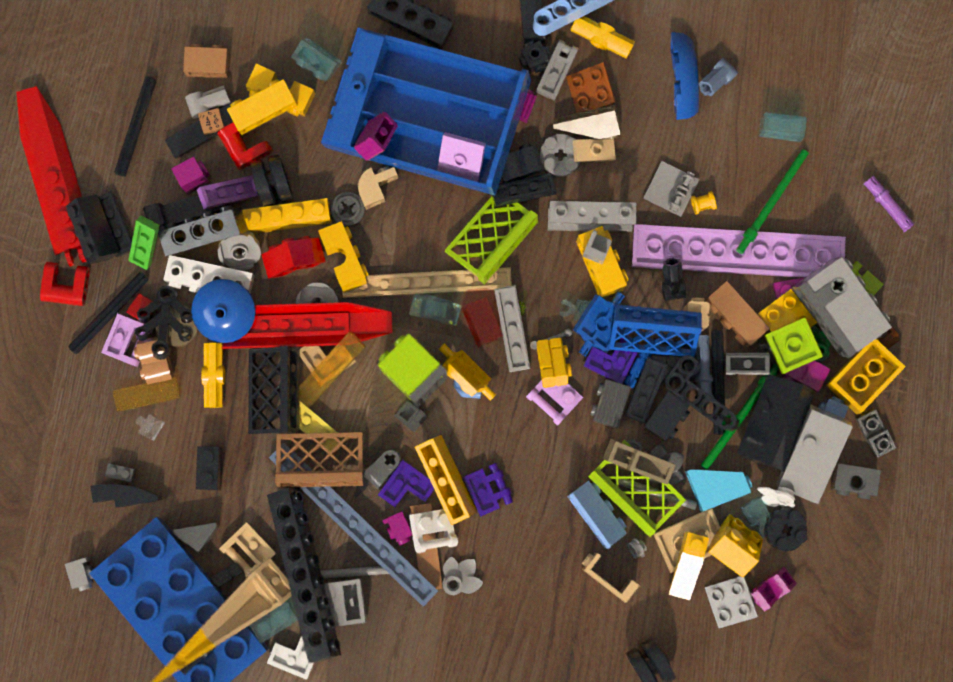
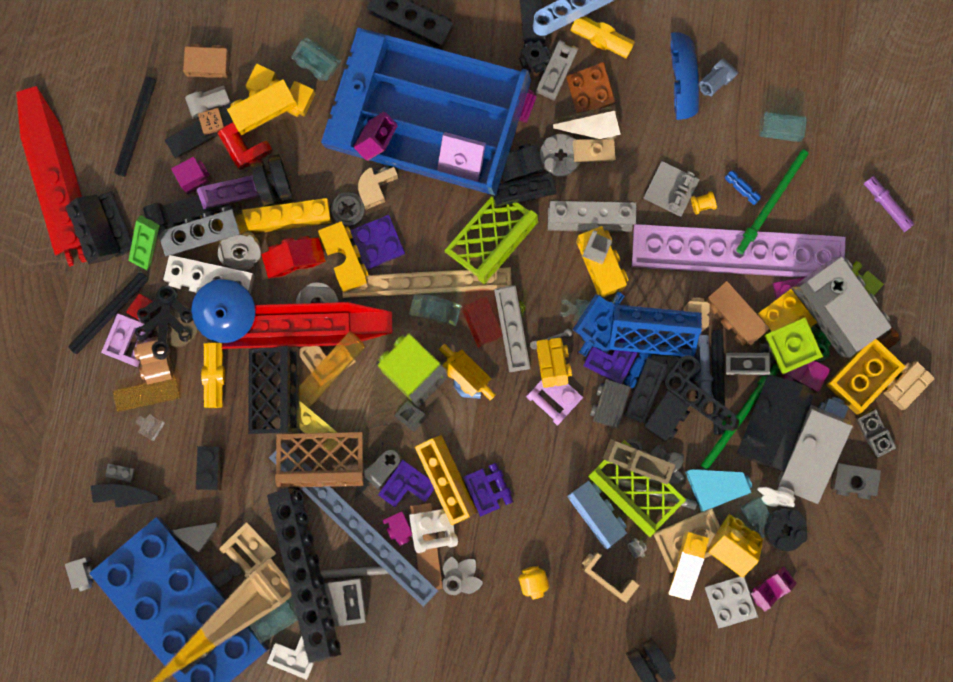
(64, 294): red connector -> none
(377, 242): none -> dark purple plate
(533, 582): none -> yellow head
(673, 285): black piece -> none
(743, 187): none -> blue axle
(908, 385): none -> tan brick

